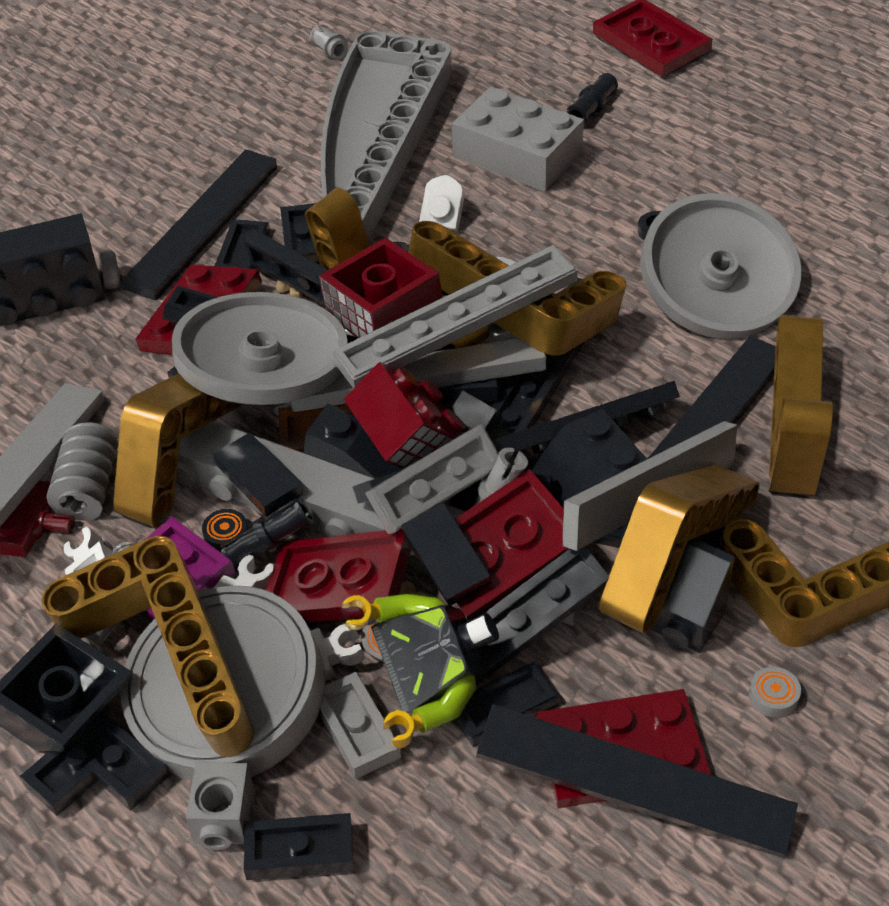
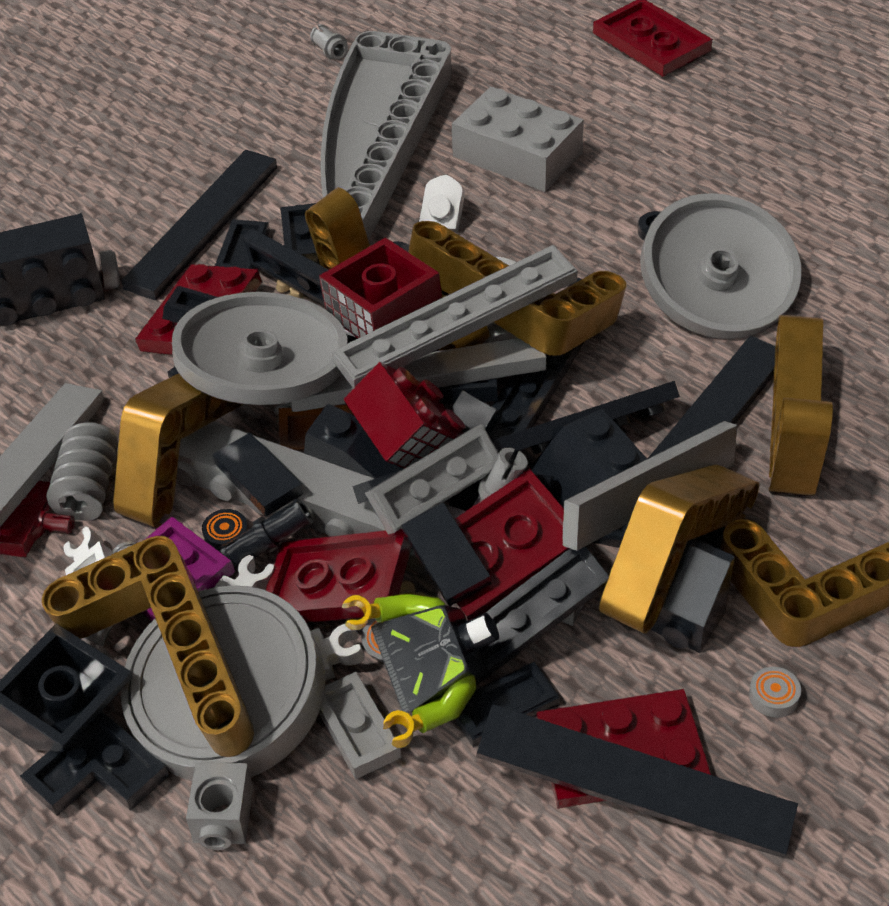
(298, 846): black plate -> none
(593, 97): black pin -> none

